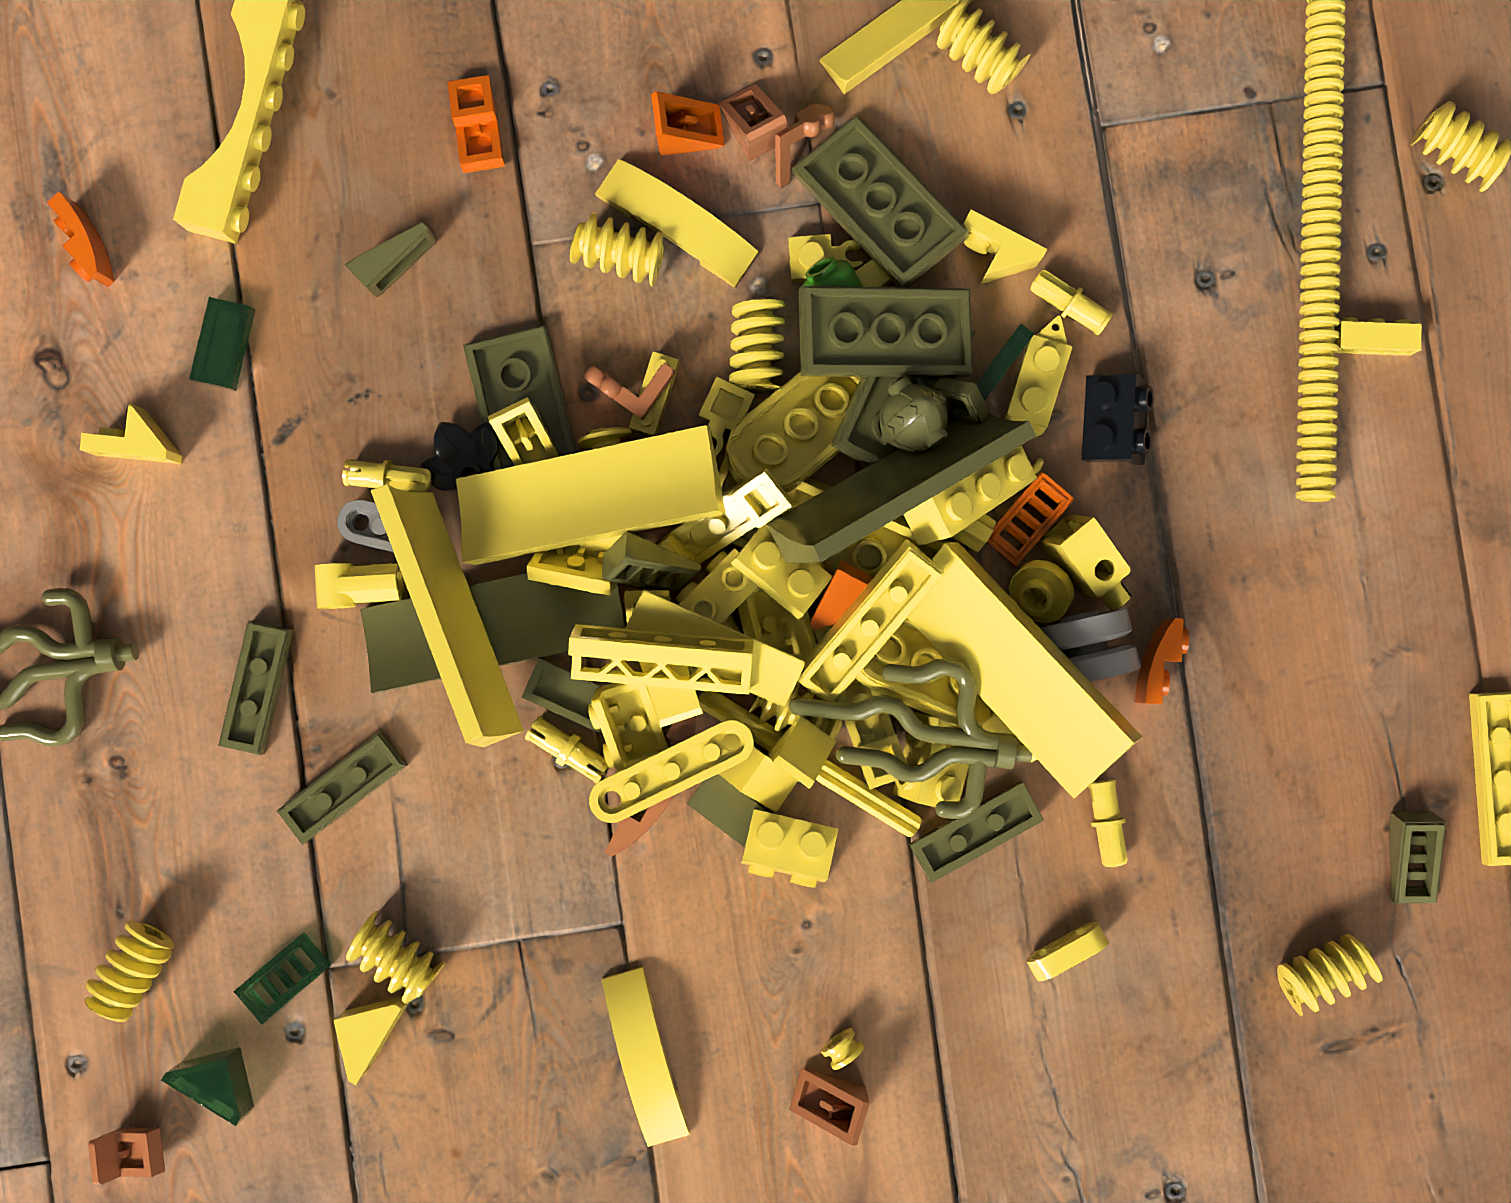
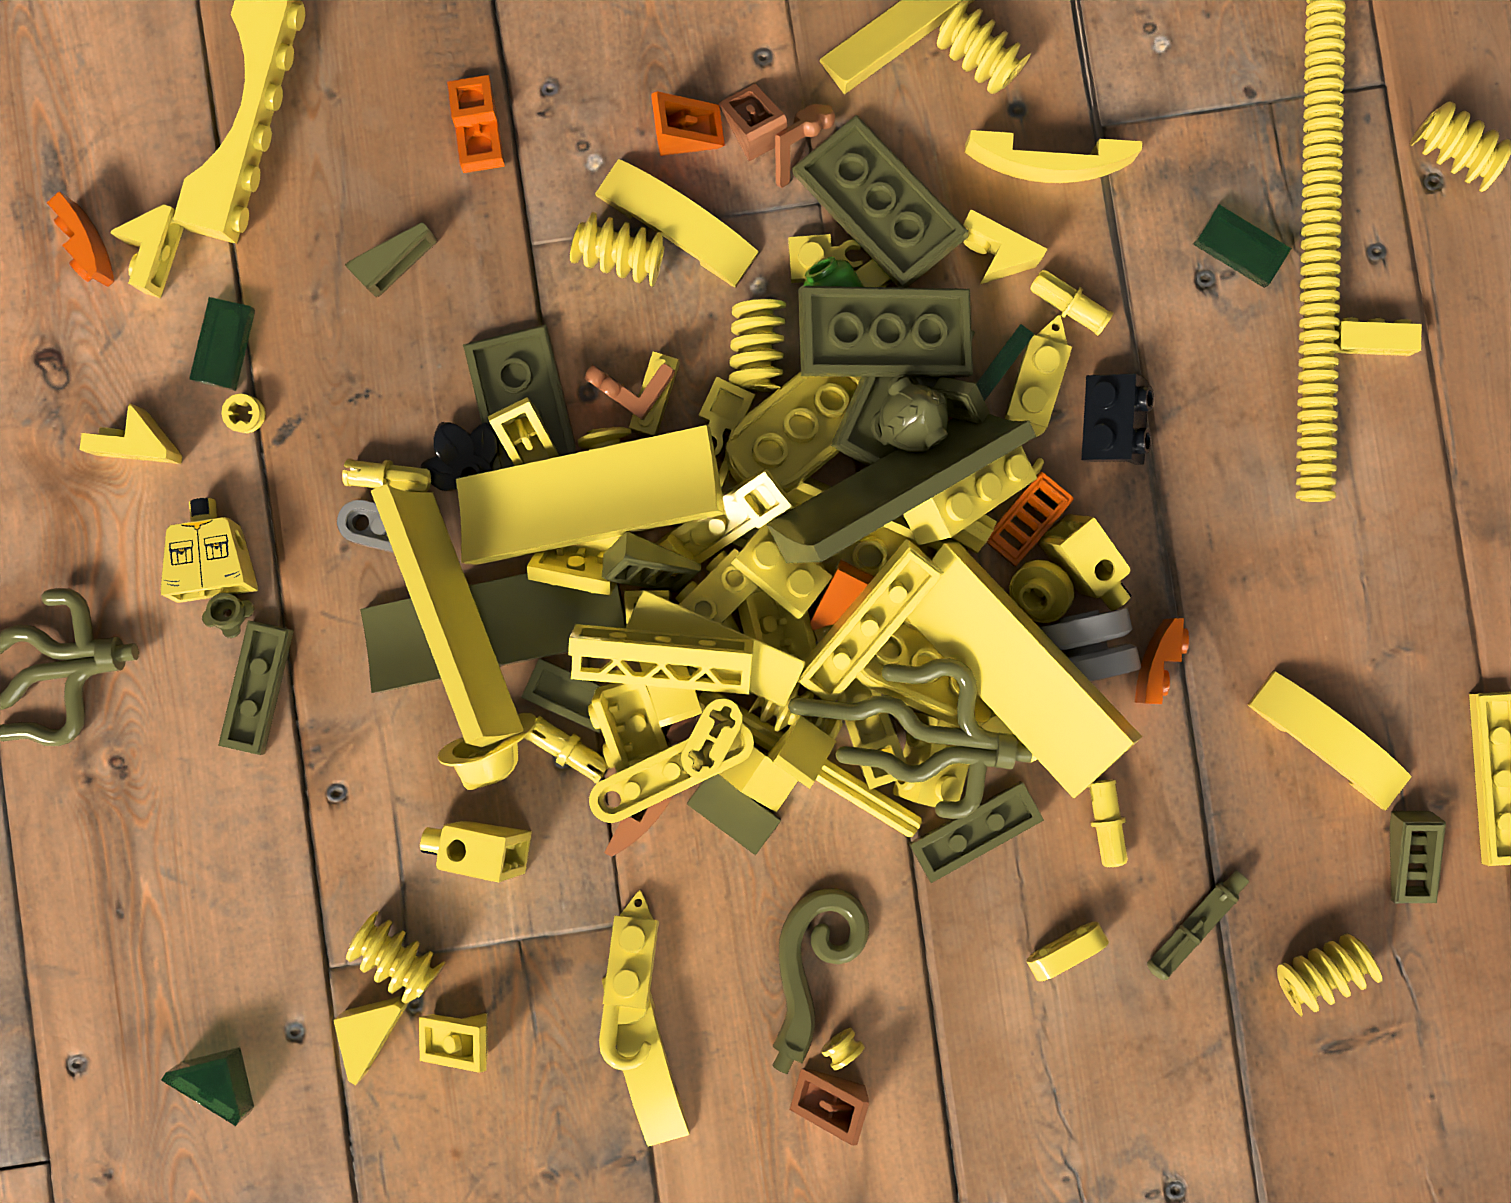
(126, 1154): nougat bracket -> none
(130, 971): light yellow piece -> none
(158, 240): none -> light yellow slope
(205, 556): none -> light yellow torso
(216, 611): none -> olive plate
(228, 413): none -> light yellow bush
(255, 1003): clear green slope -> none
(342, 787): olive tile -> none
(345, 584): light yellow piece -> none
(454, 1041): none -> light yellow slope
(478, 849): none -> light yellow torso
(489, 764): none -> light yellow piece
(628, 979): none -> light yellow plate
(721, 743): none -> light yellow beam
(789, 848): light yellow bracket -> none
(799, 1023): none -> olive plant
(997, 153): none -> light yellow slope
(1197, 926): none -> olive piece
(1242, 246): none -> clear green tile
(1331, 738): none -> light yellow slope

